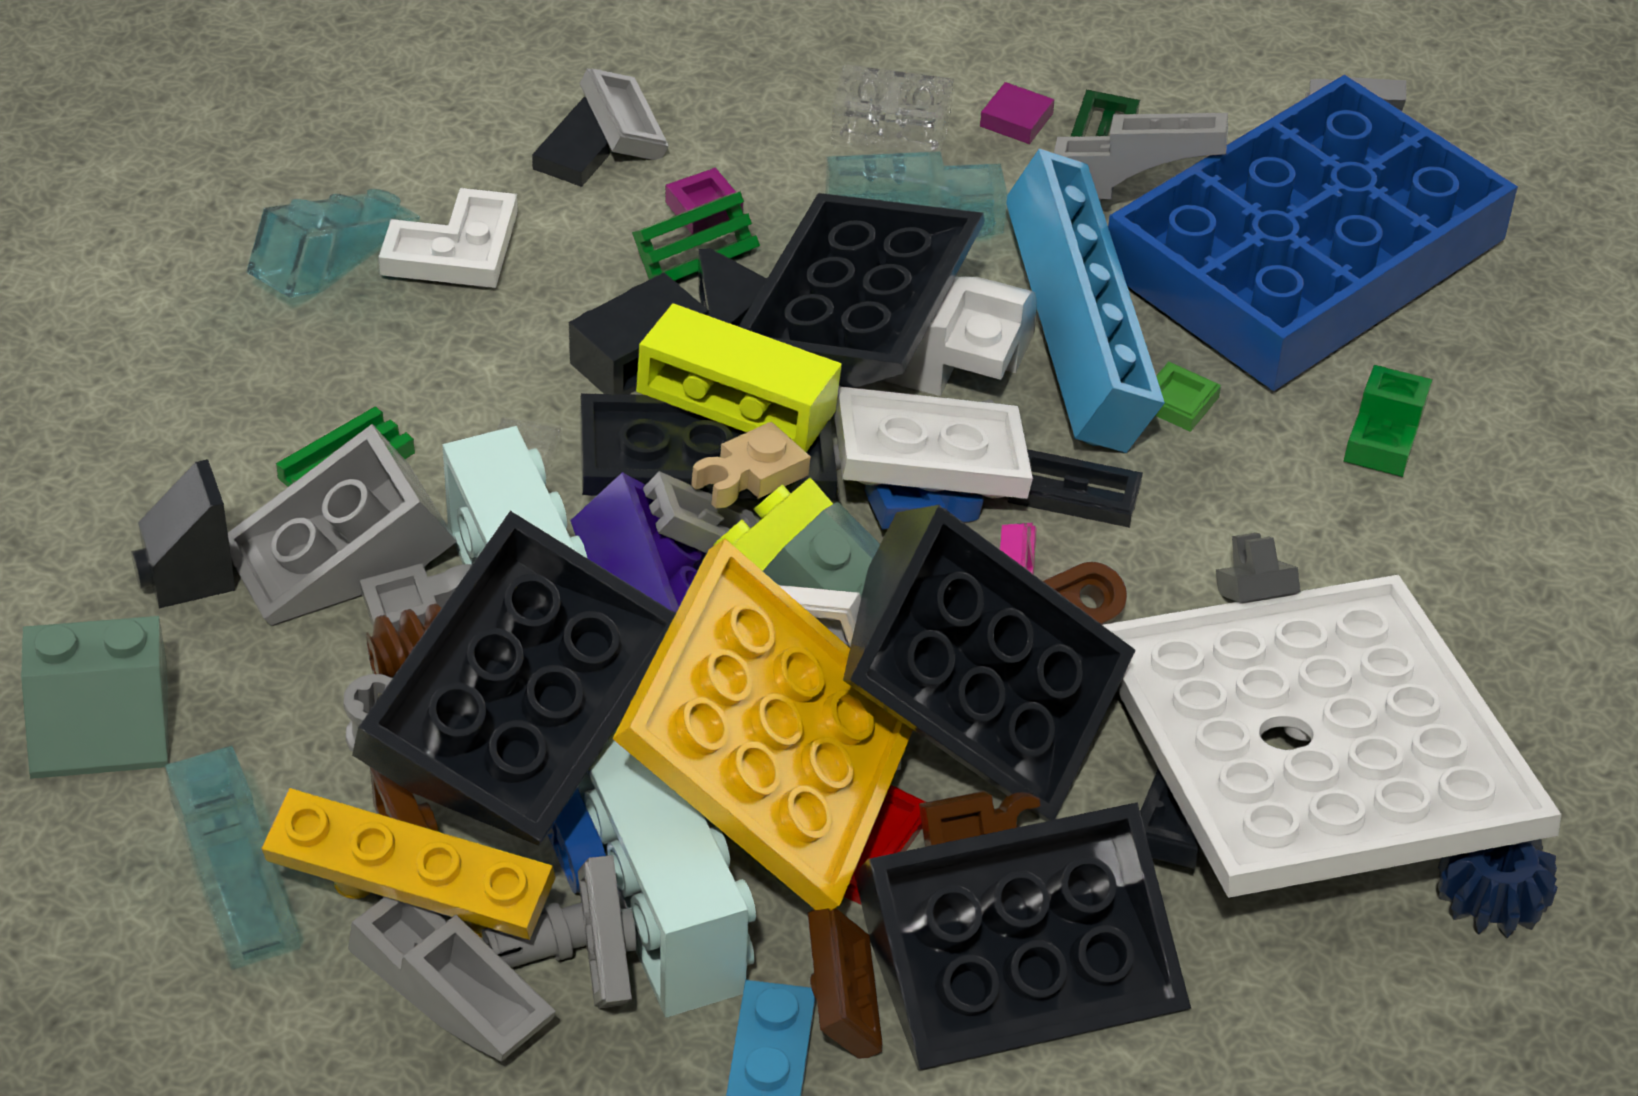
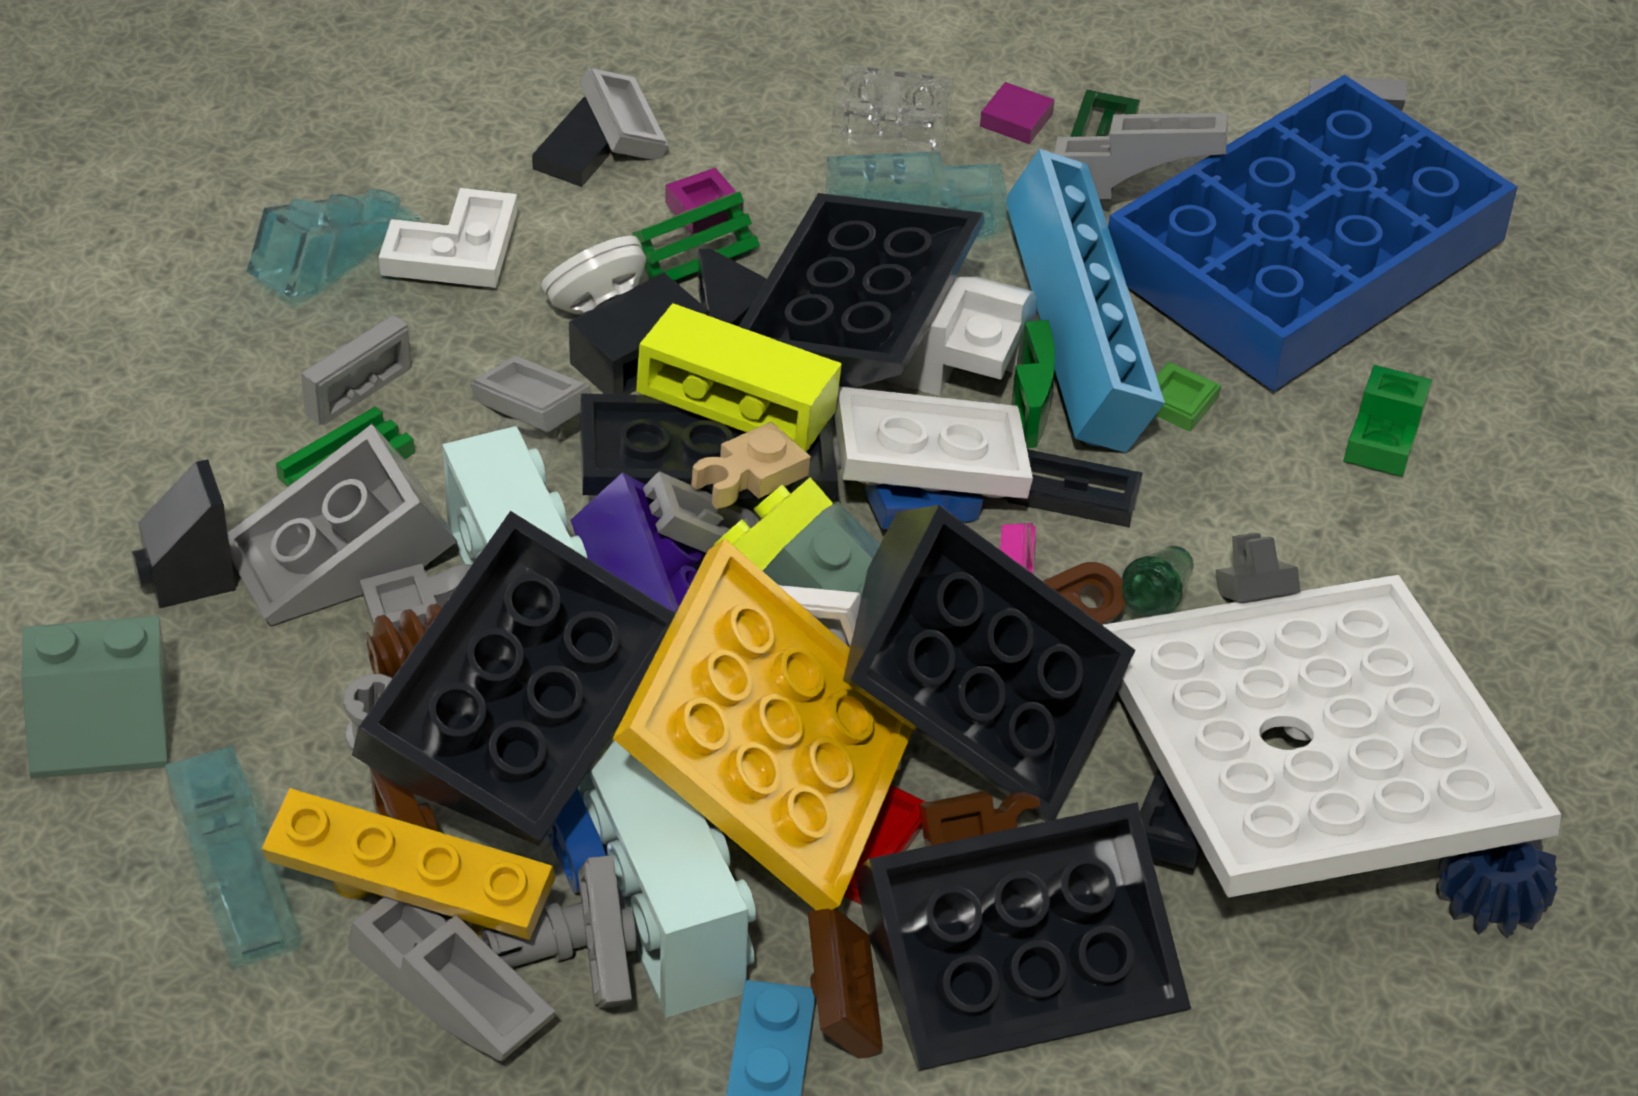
(356, 370): none -> light grey plate
(530, 393): none -> light grey tile
(596, 275): none -> white piece
(1034, 380): none -> green slope
(1157, 581): none -> clear green cone

